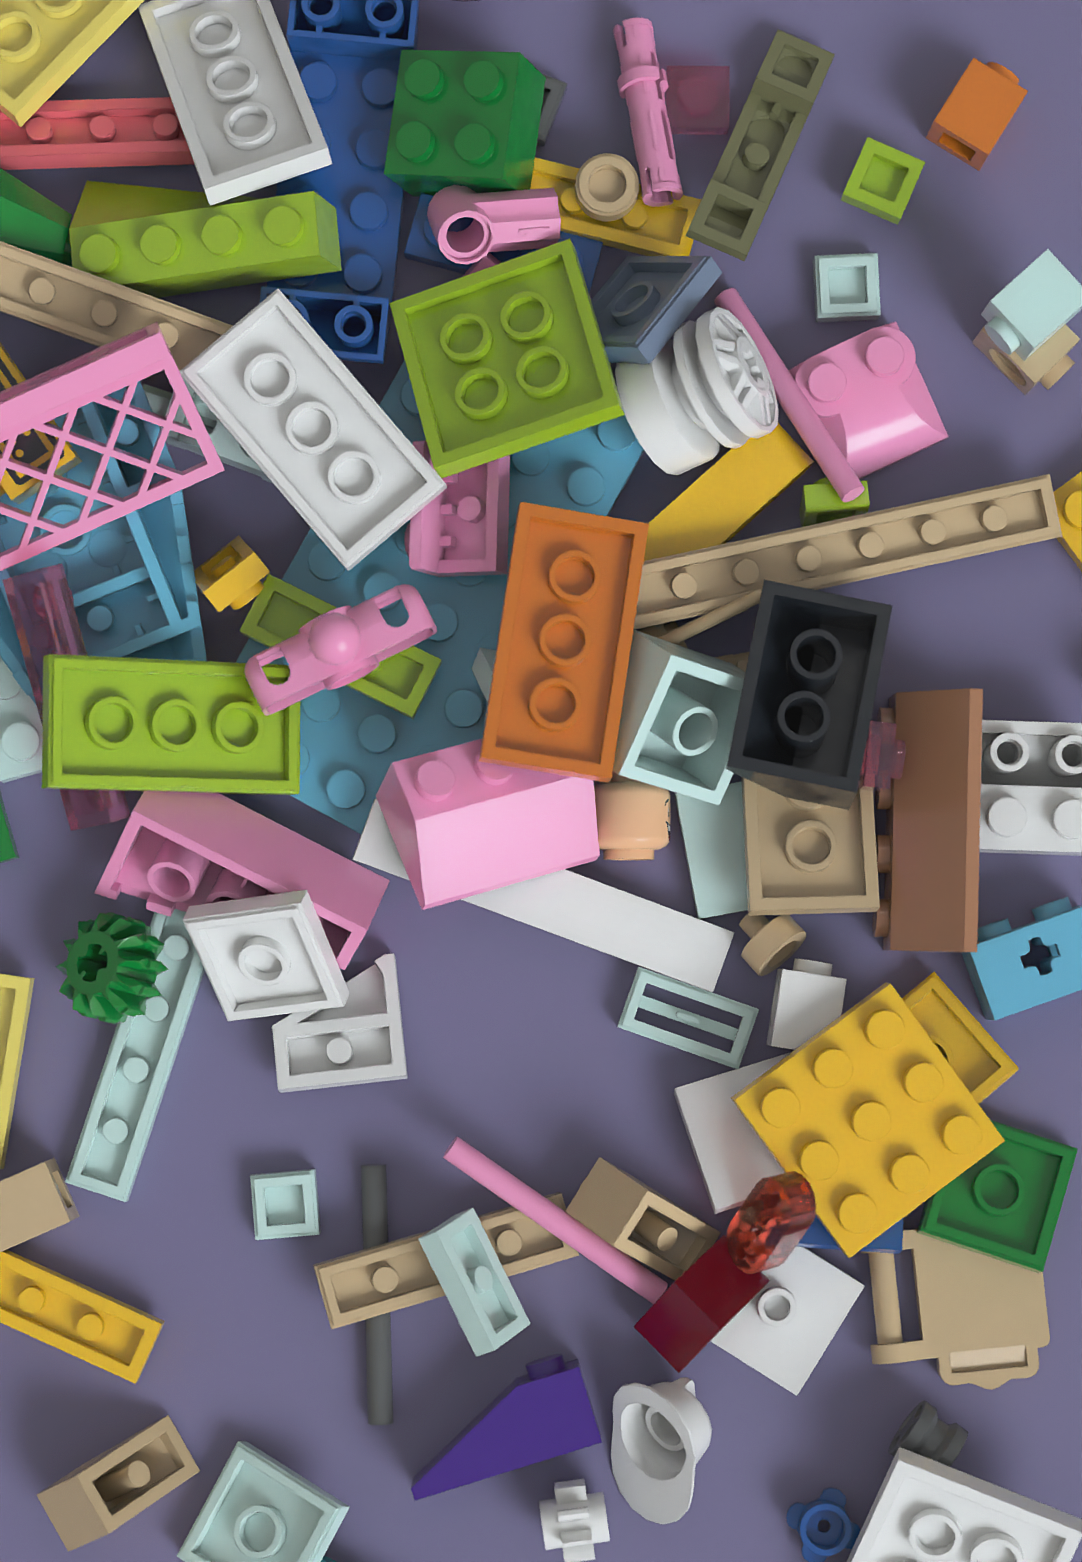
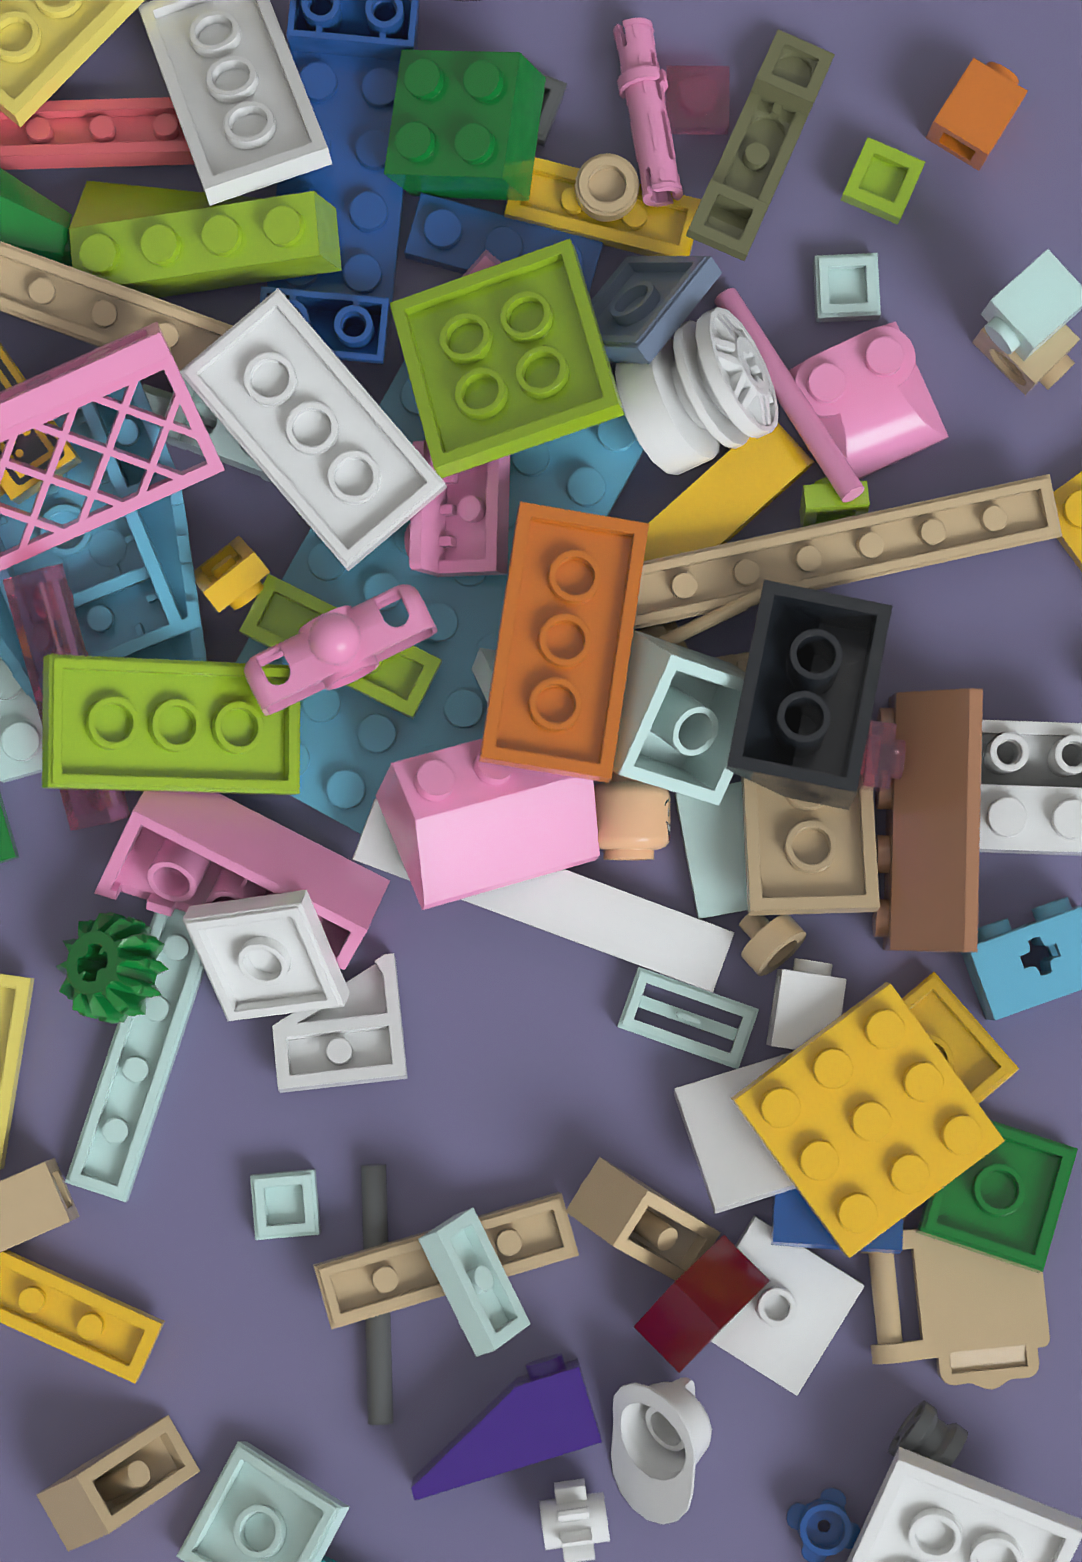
(500, 221): bright pink piece -> none
(555, 1220): bright pink bar -> none
(771, 1222): clear red beam -> none

